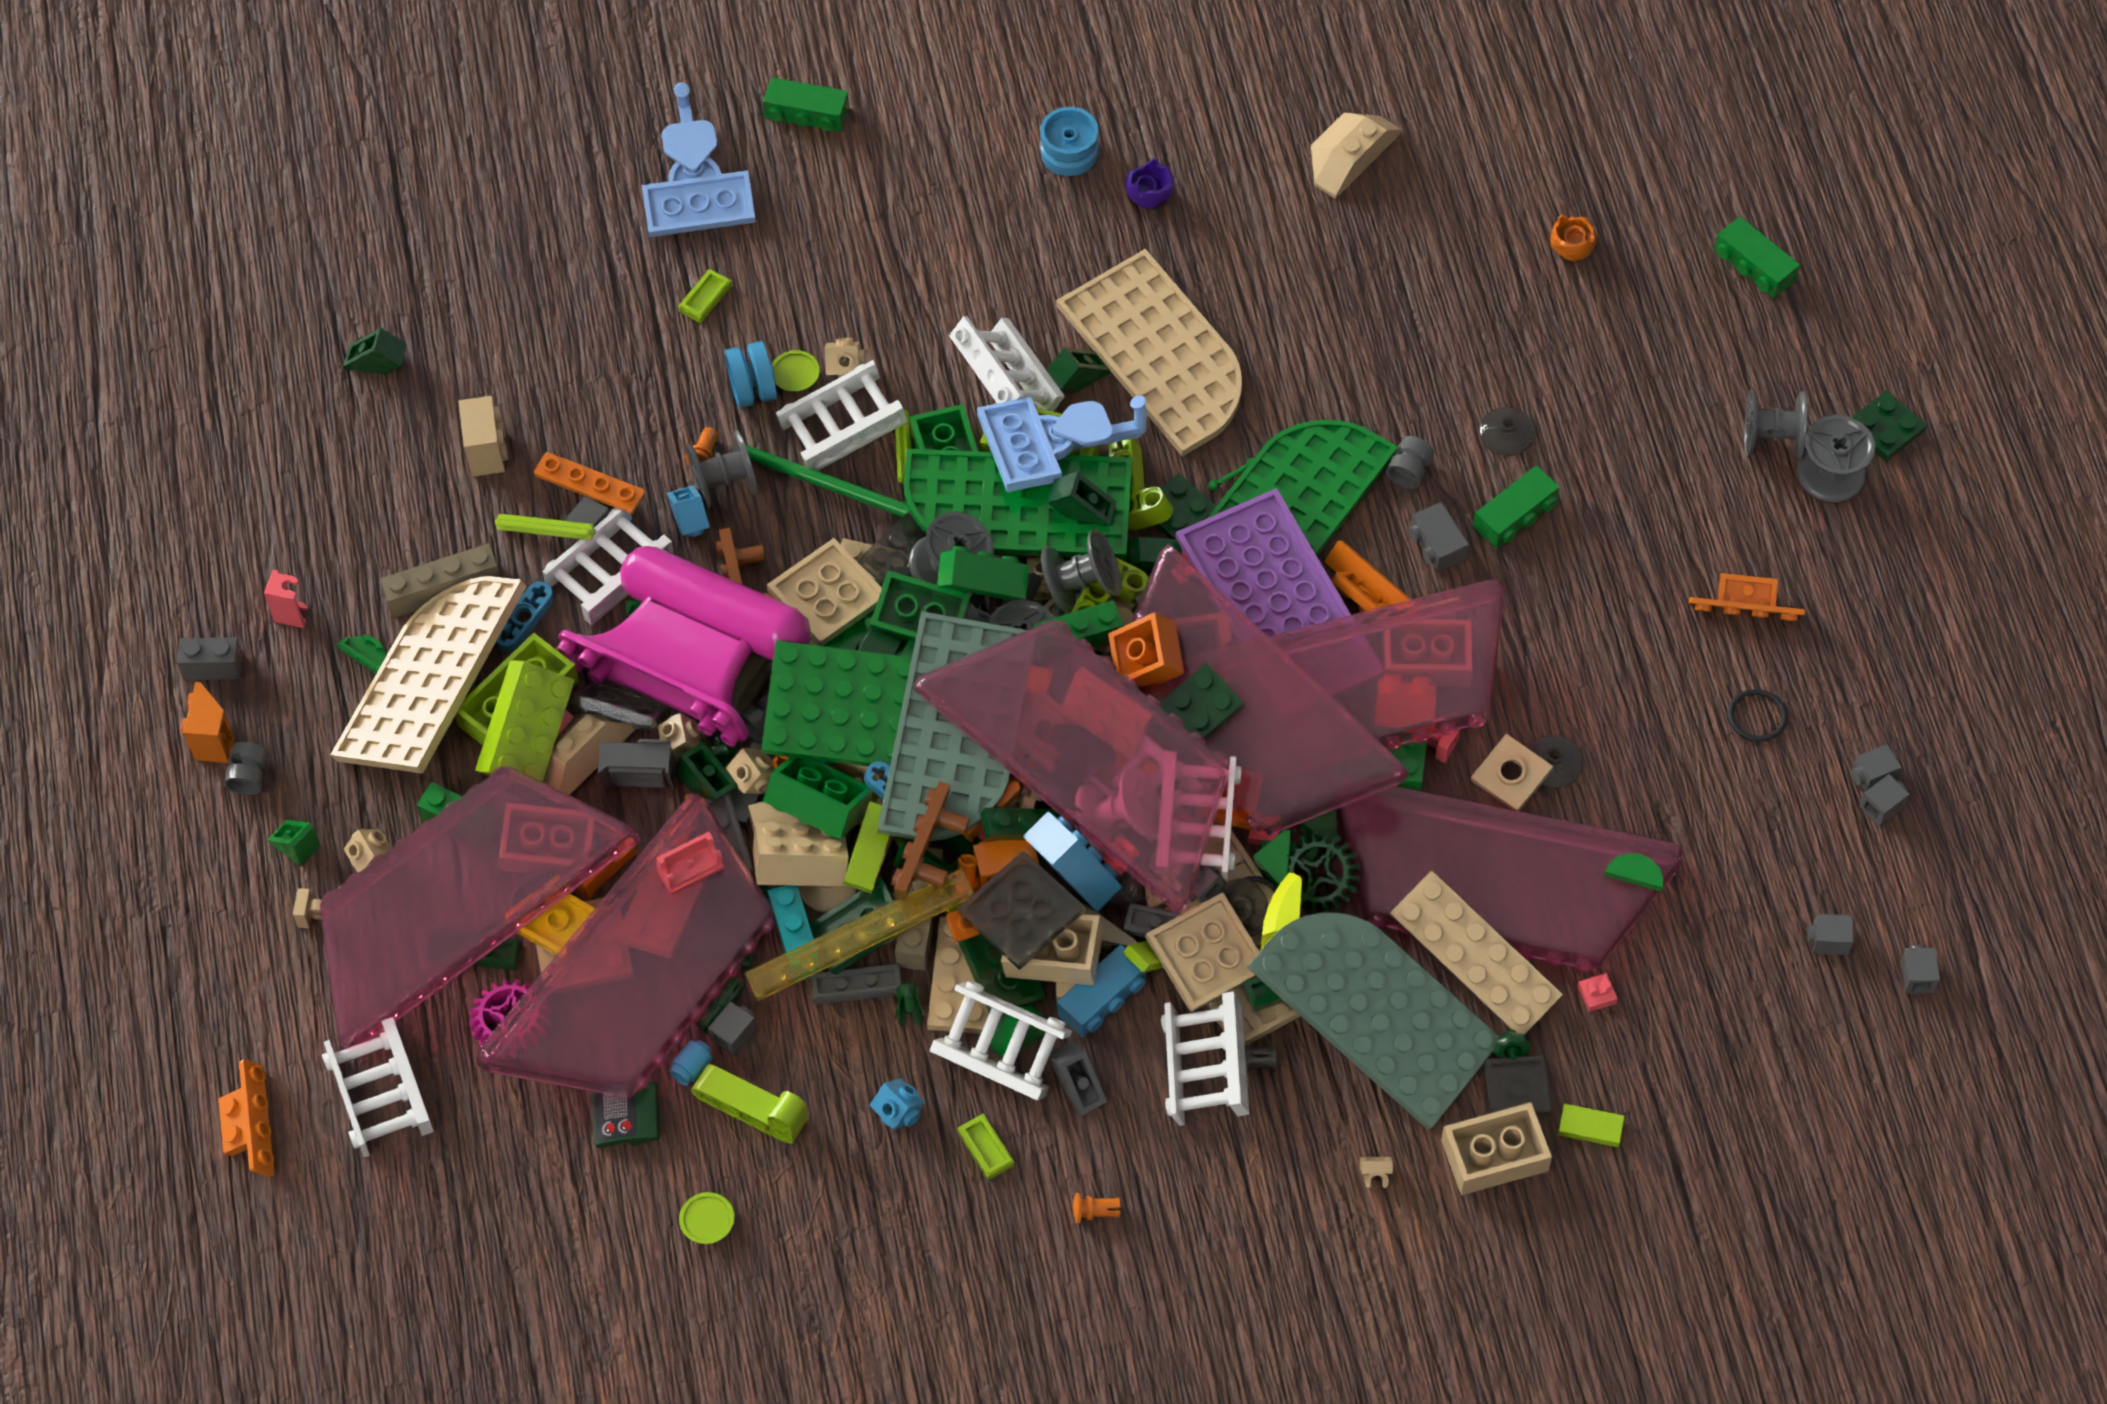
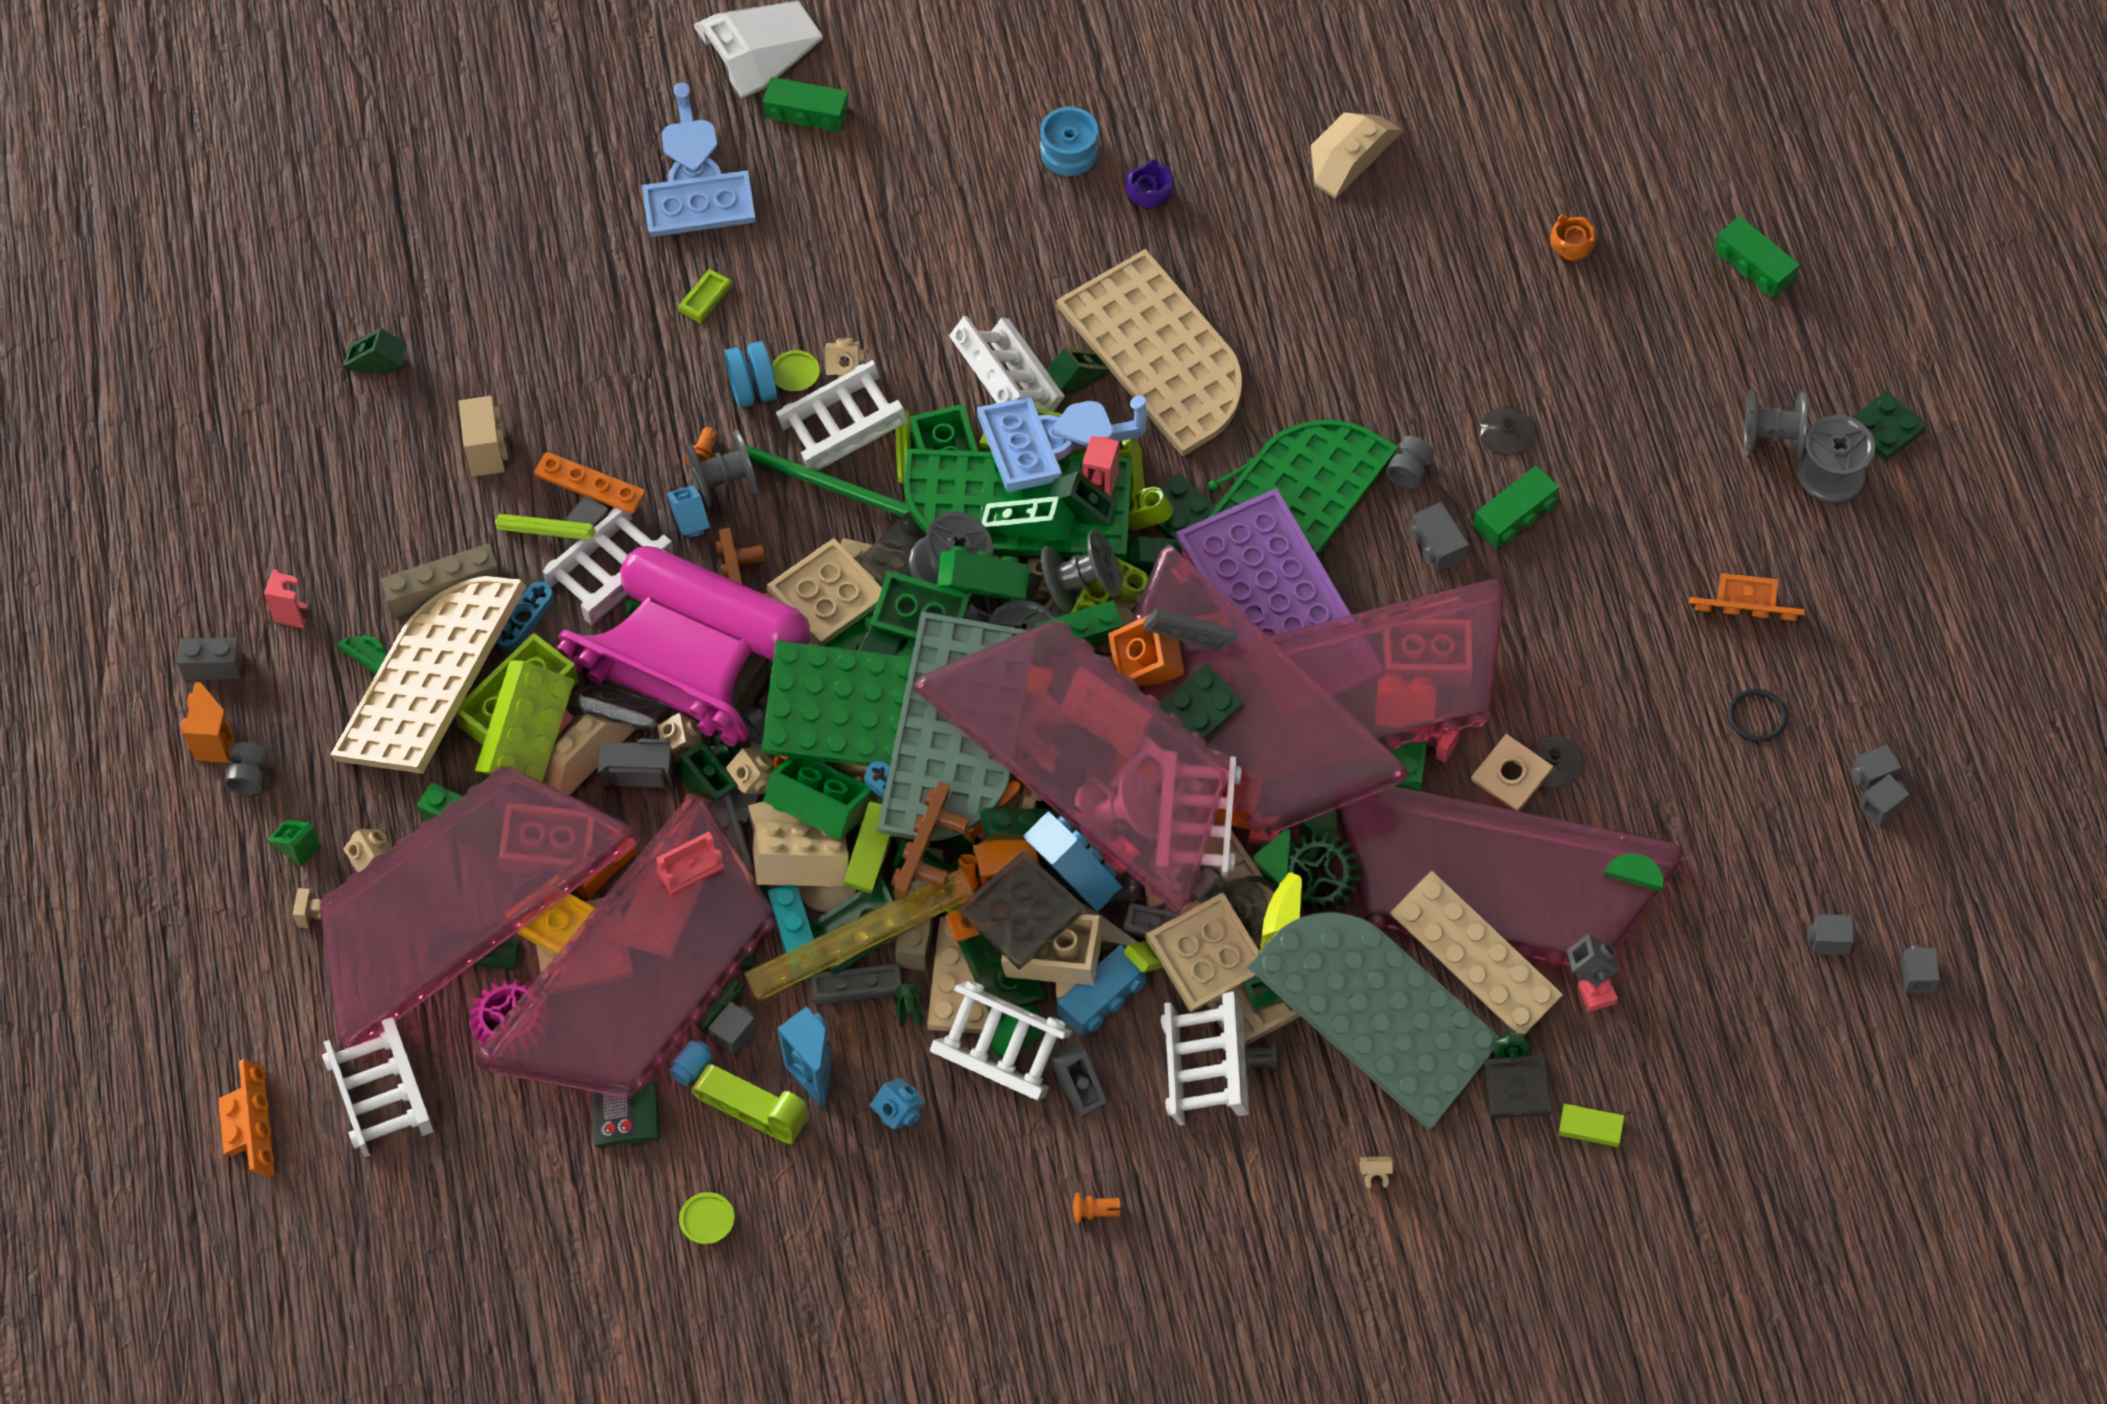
(760, 42): none -> white wedge
(807, 1052): none -> dark azure slope
(985, 1146): lime tile -> none
(1032, 518): none -> green slope
(1102, 463): none -> coral brick
(1189, 629): none -> dark grey tile
(1360, 580): orange bracket -> none
(1496, 1148): tan brick -> none
(1593, 960): none -> dark grey brick

